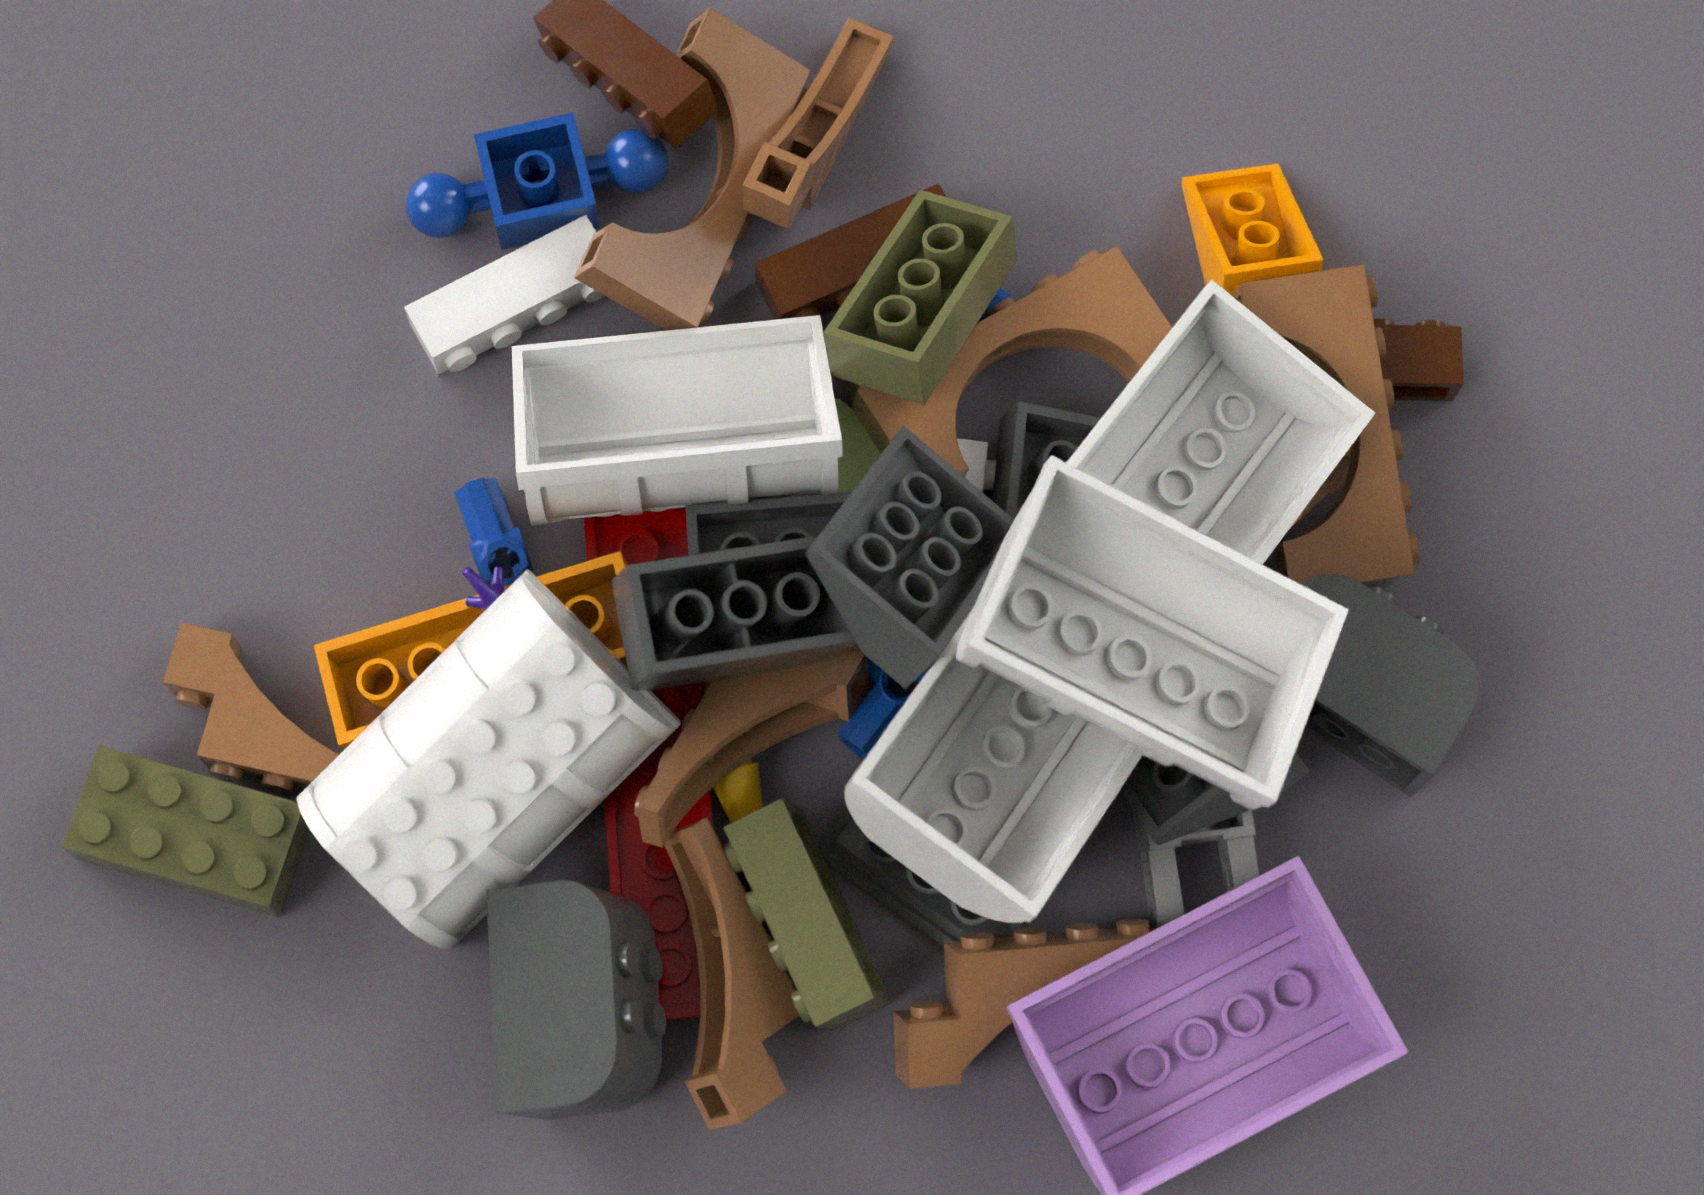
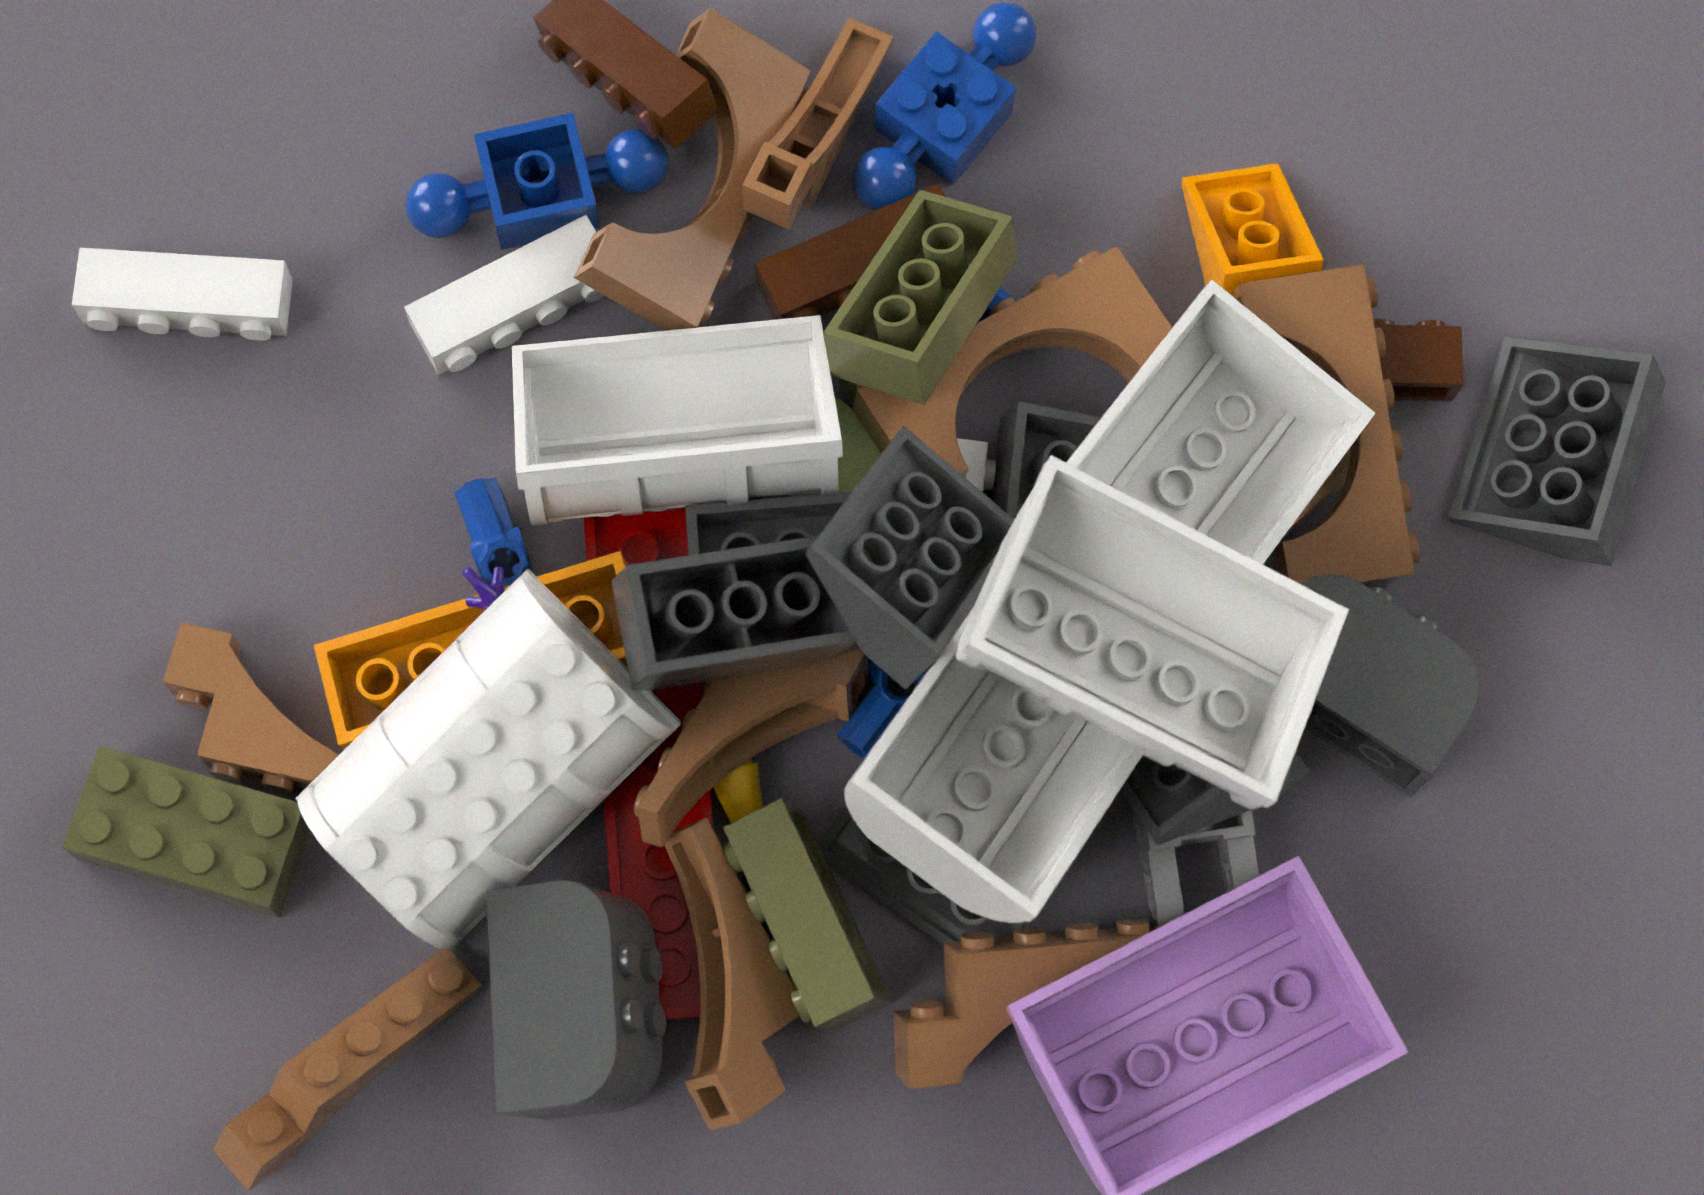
(182, 293): none -> white brick
(340, 1065): none -> medium nougat arch
(971, 99): none -> blue brick
(1559, 447): none -> dark grey slope

